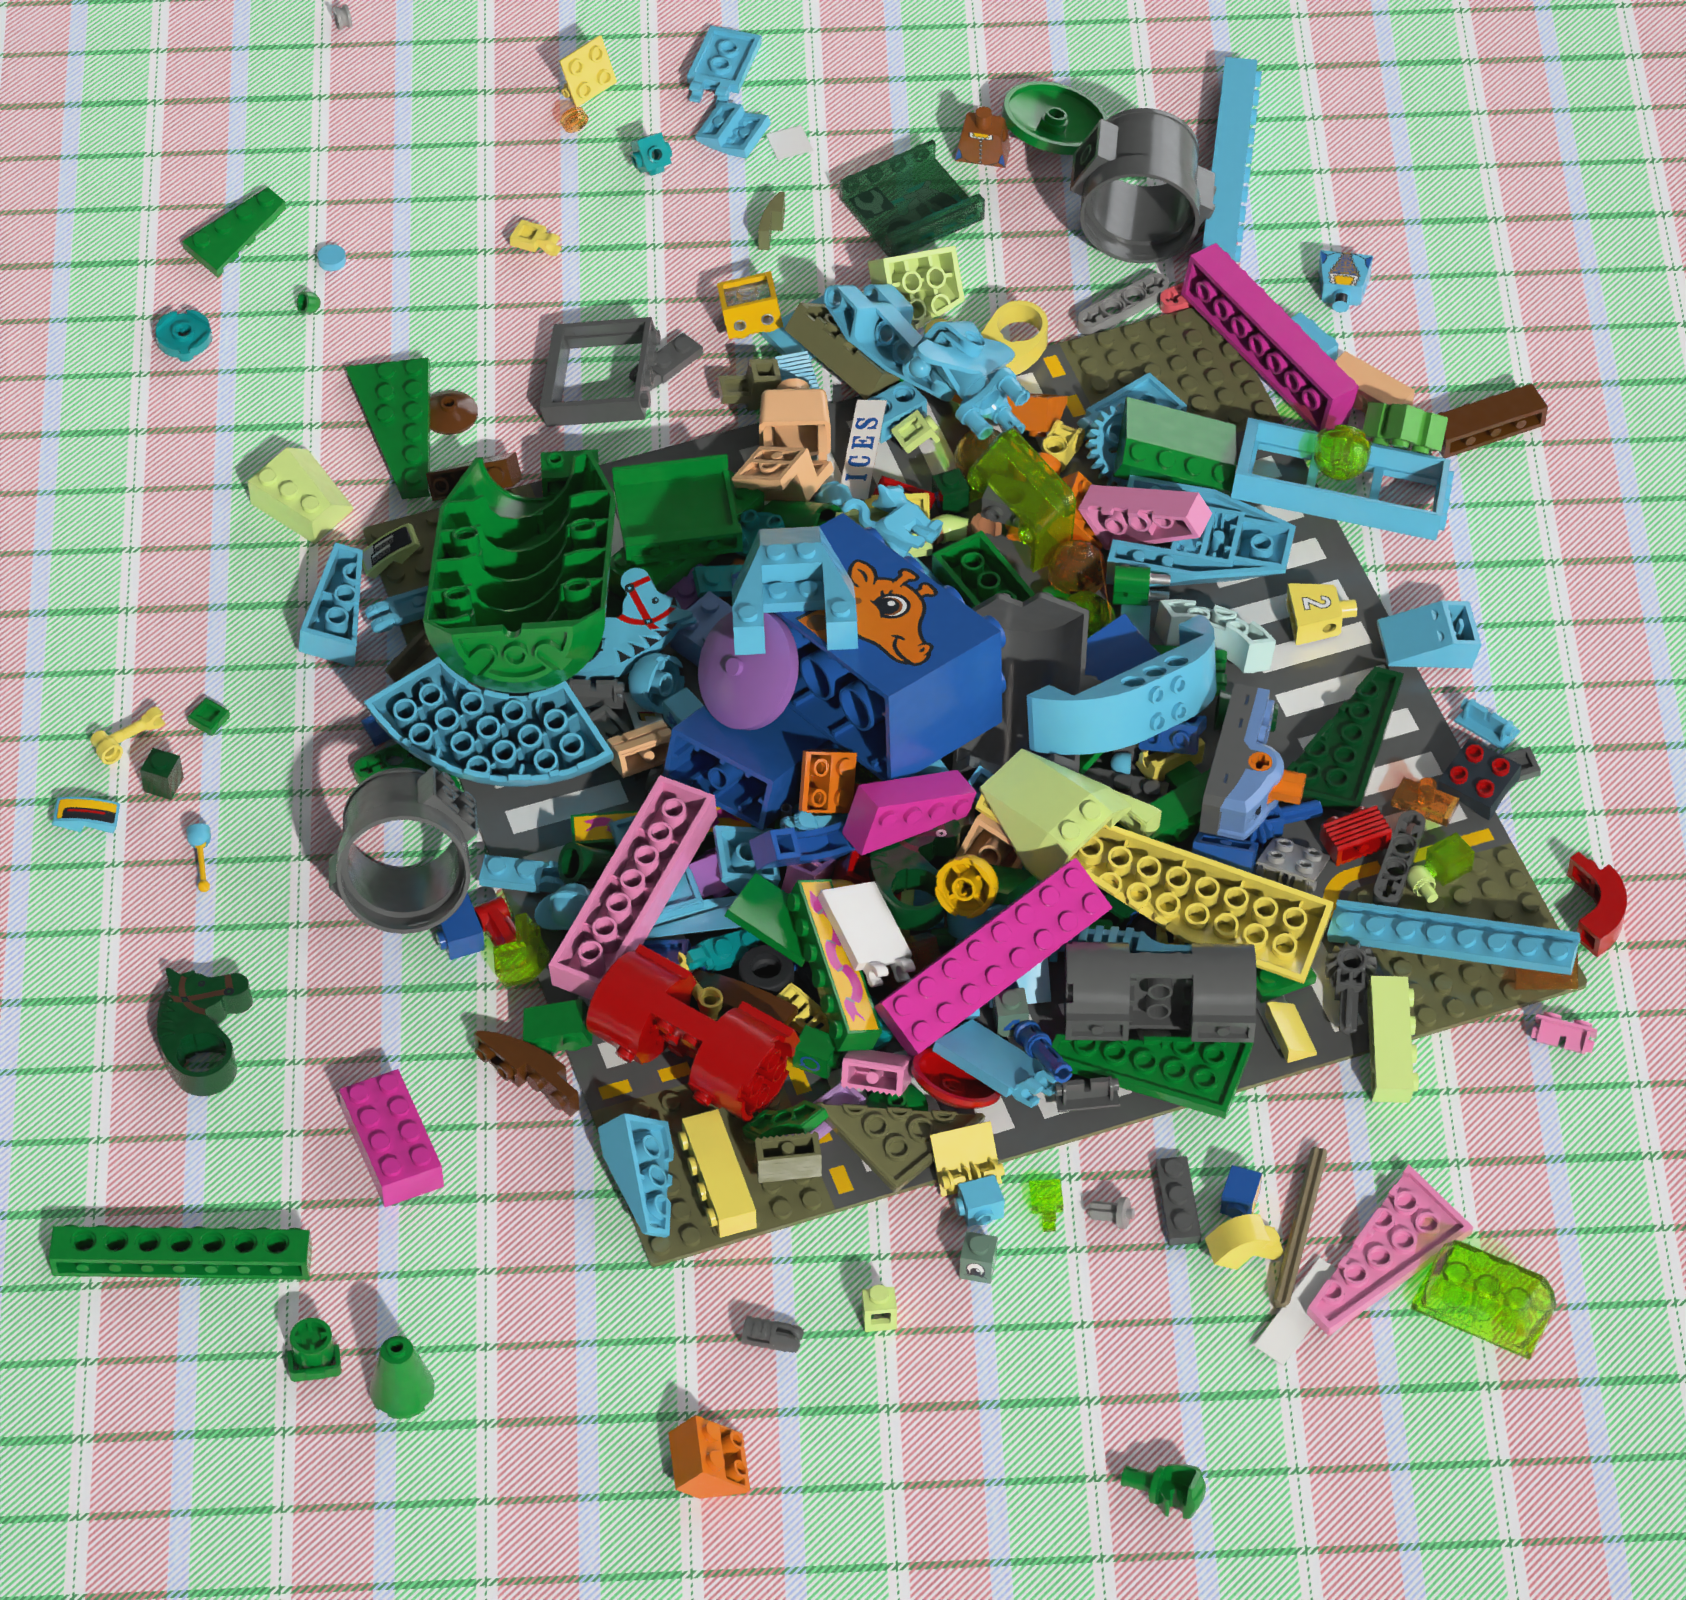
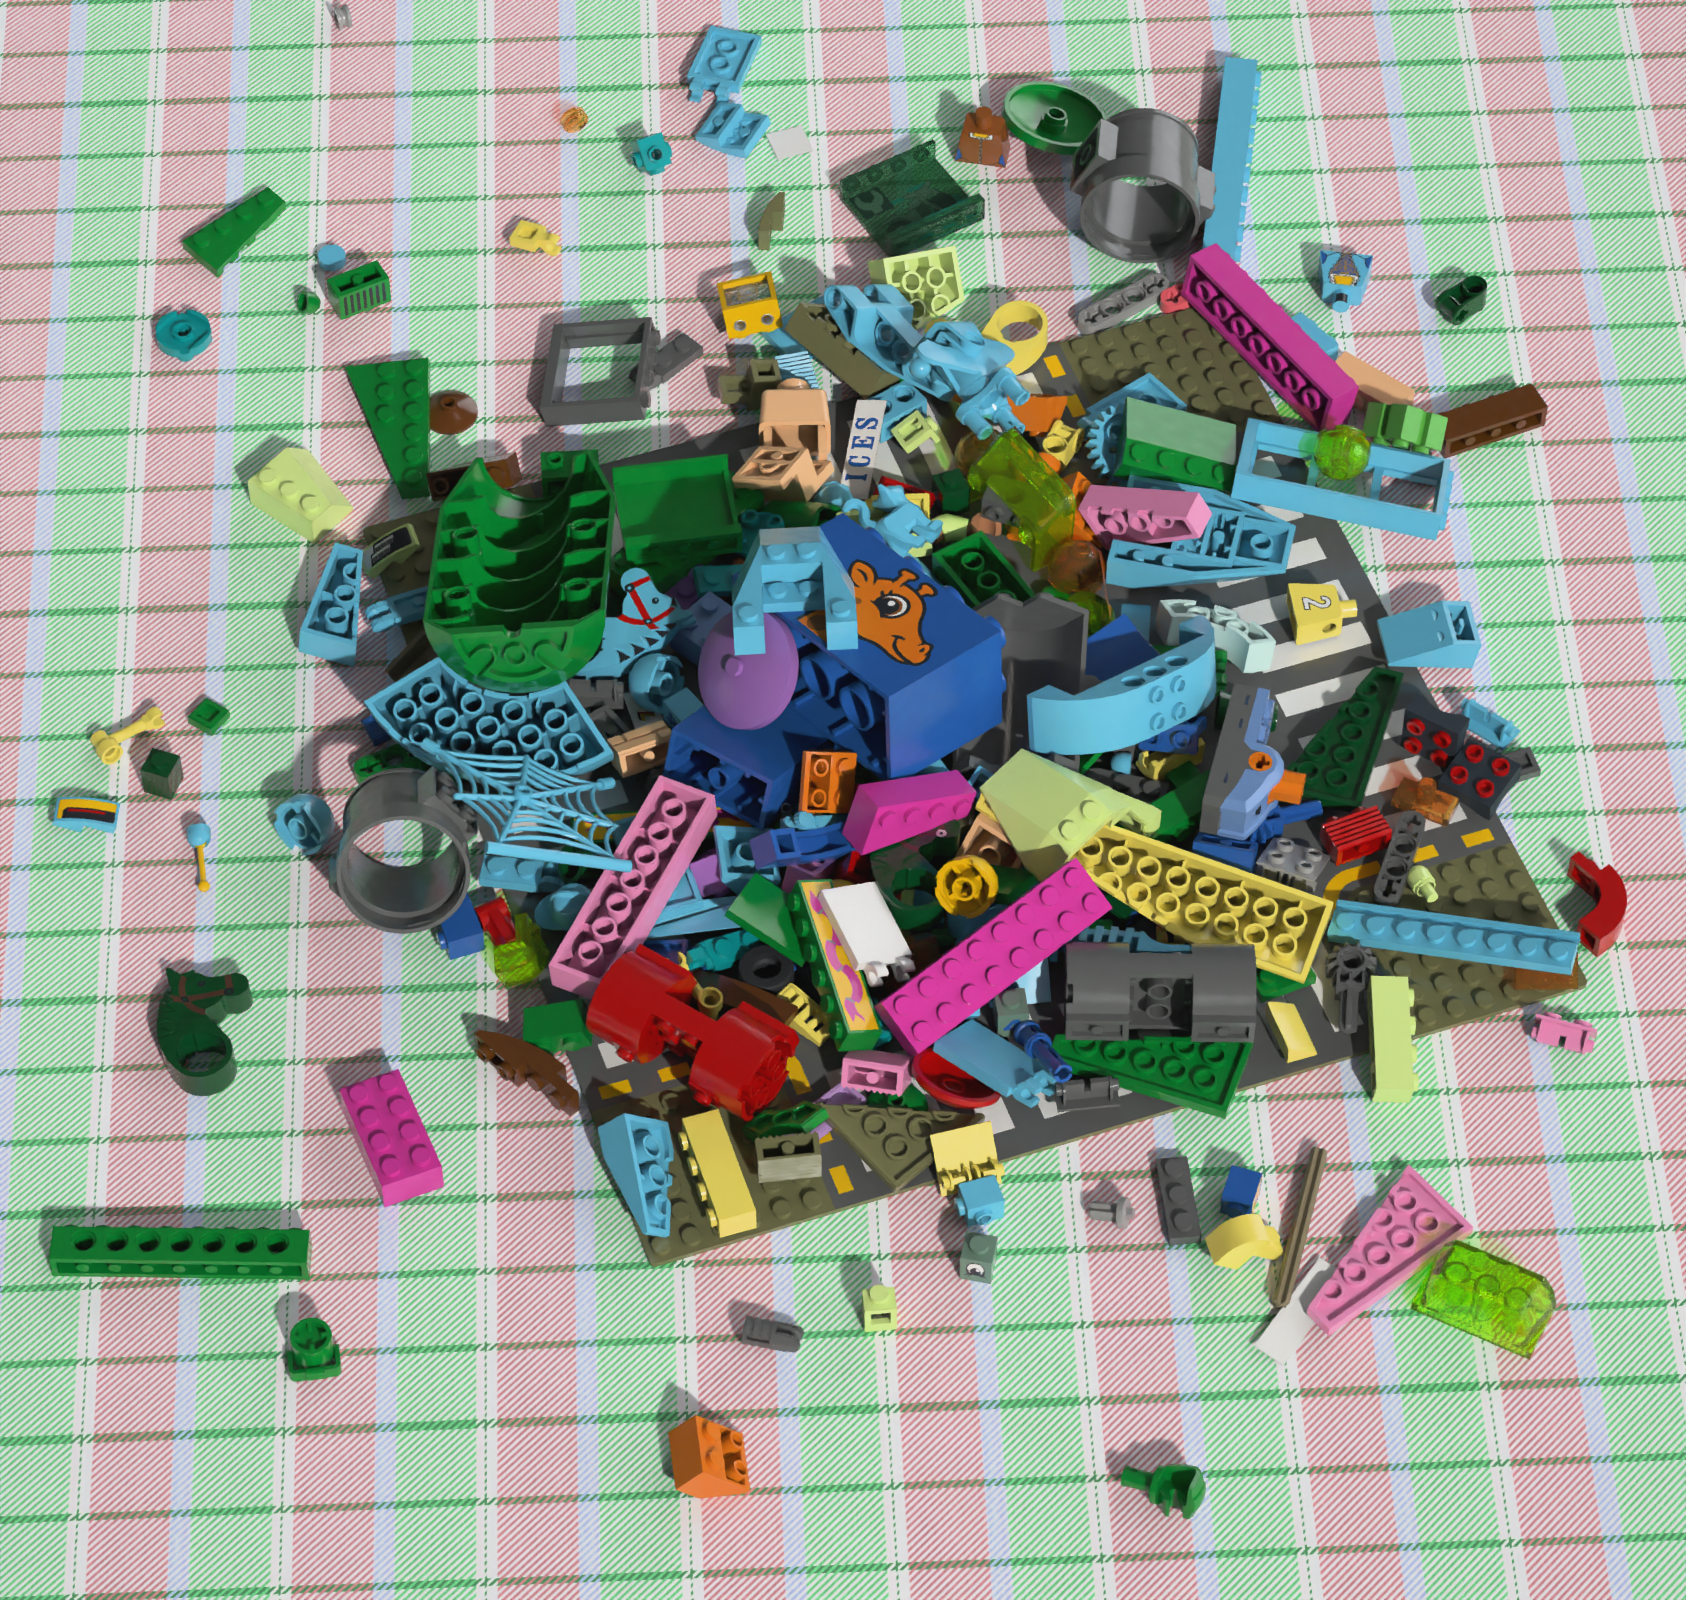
(305, 822): none -> medium azure cylinder
(359, 290): none -> green brick
(400, 1380): green cone -> none
(524, 797): none -> medium azure animal
(587, 72): light yellow hinge -> none
(816, 1052): green brick -> none
(1046, 1200): clear neon green plate -> none
(1133, 583): green piece -> none
(1433, 732): none -> black brick
(1449, 859): clear neon green brick -> none
(1463, 299): none -> dark green piece

